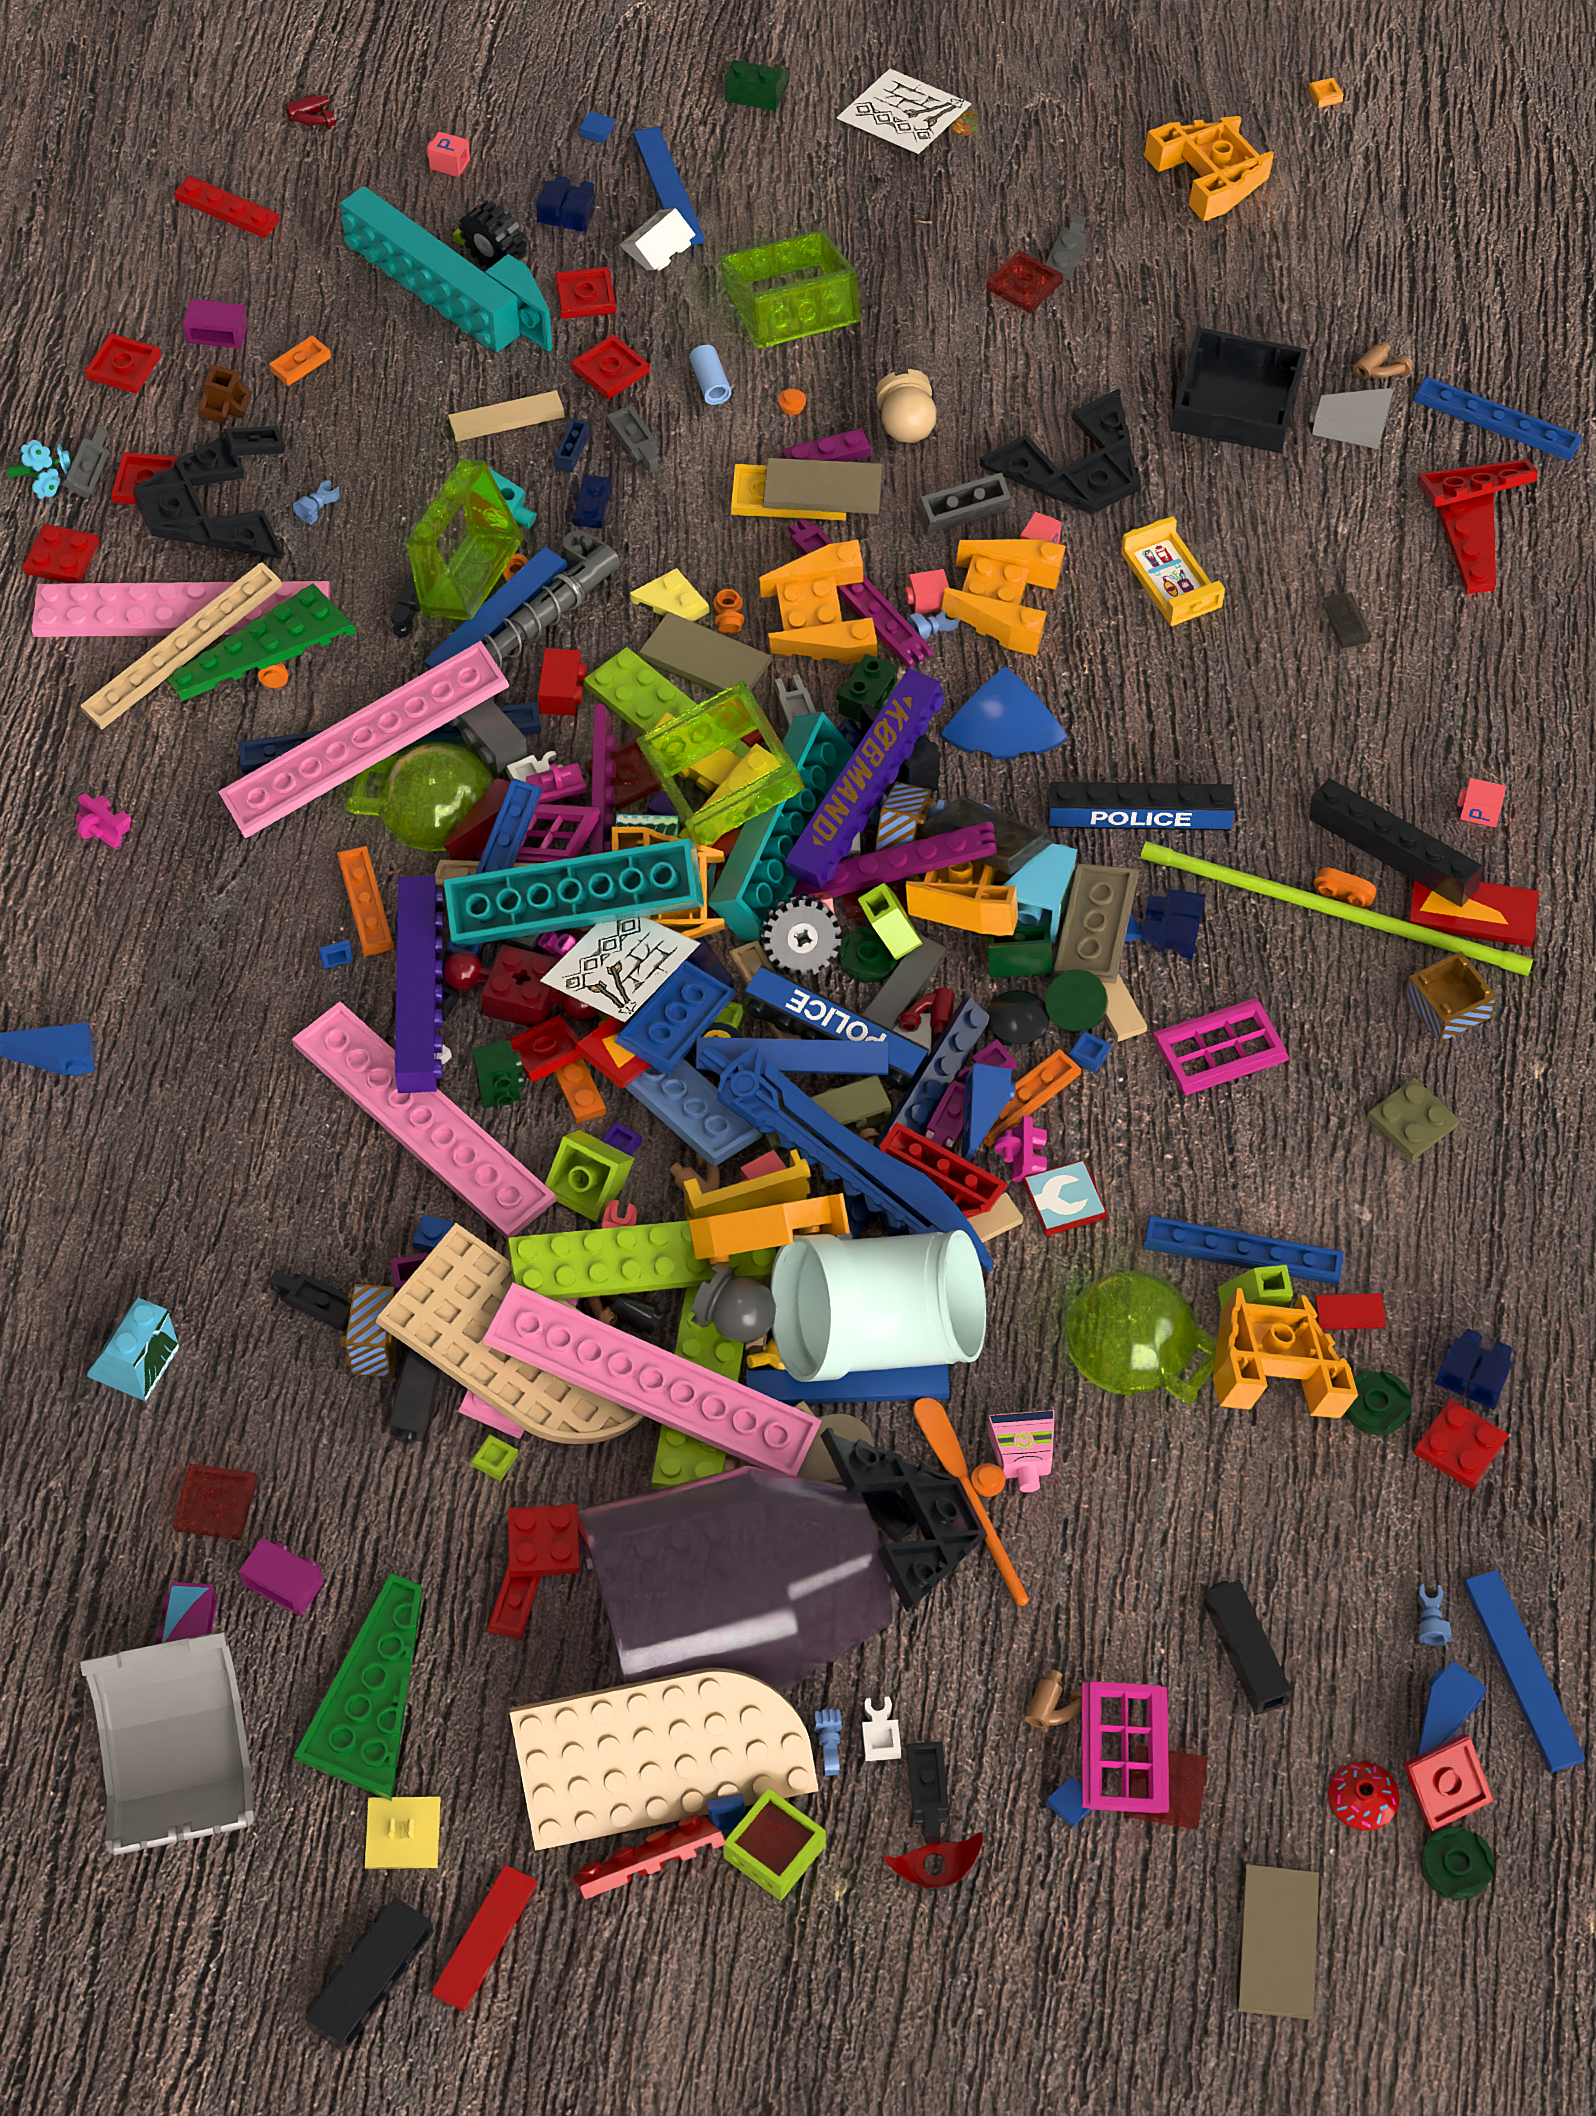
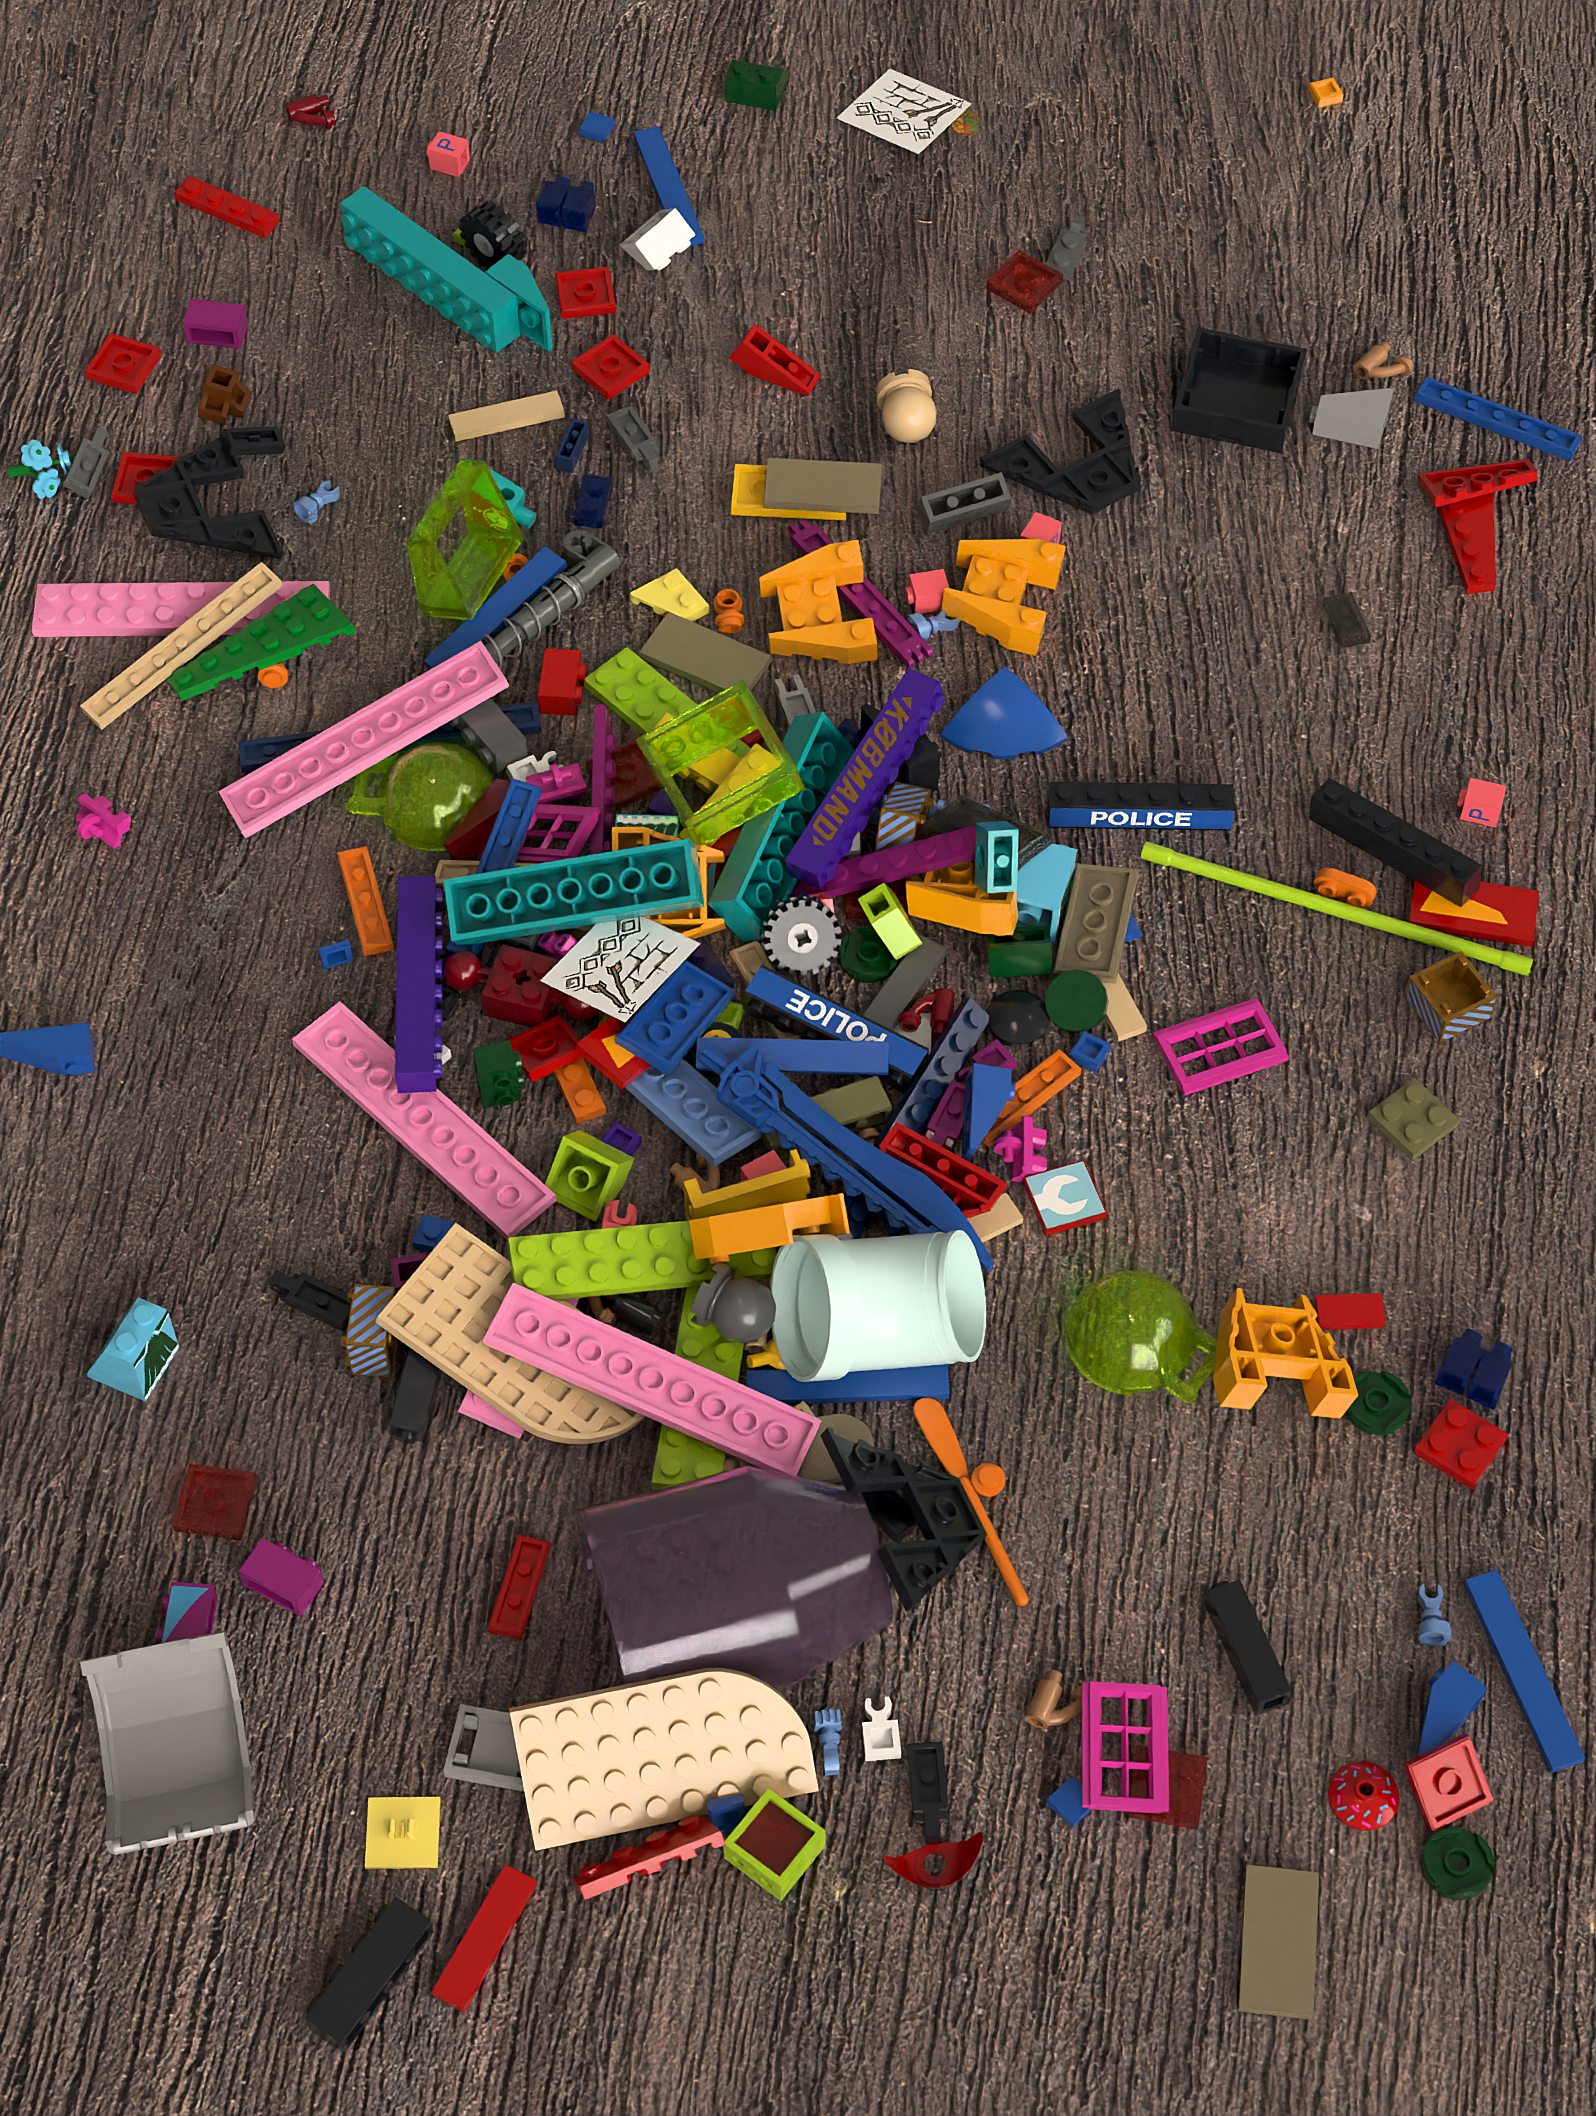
(61, 554): red plate -> none
(300, 360): orange plate -> none
(364, 1710): green wing -> none
(405, 609): black hinge -> none
(494, 1750): none -> light grey container
(495, 1457): lime tile -> none
(543, 1540): red plate -> none
(710, 374): light blue pin -> none
(772, 362): none -> red slope
(792, 401): orange plate -> none
(798, 307): clear neon green windscreen -> none
(839, 447): magenta plate -> none
(869, 683): dark green brick -> none
(996, 857): none -> teal brick
(1023, 1445): bright pink torso -> none
(1170, 572): yellow panel -> none
(1179, 924): clear blue hips -> none
(1219, 155): light orange wedge -> none
(1242, 1249): blue tile -> none
(1260, 1286): lime slope -> none

